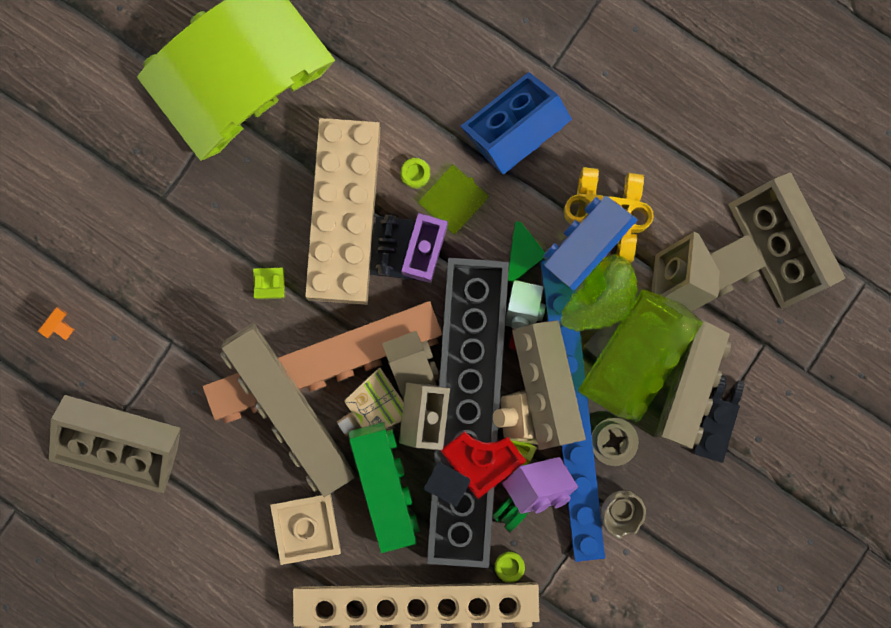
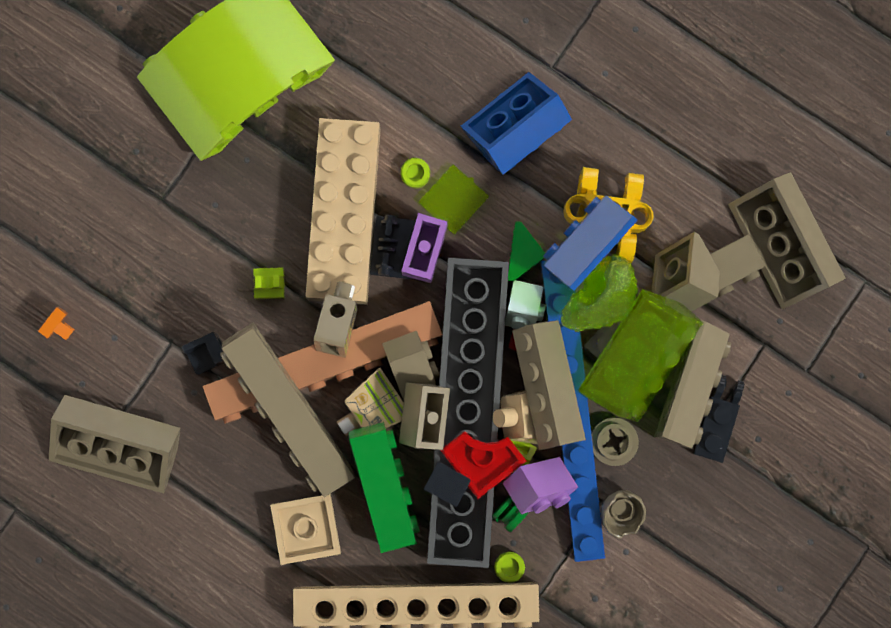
(204, 353): none -> black panel
(334, 333): none -> dark tan torso

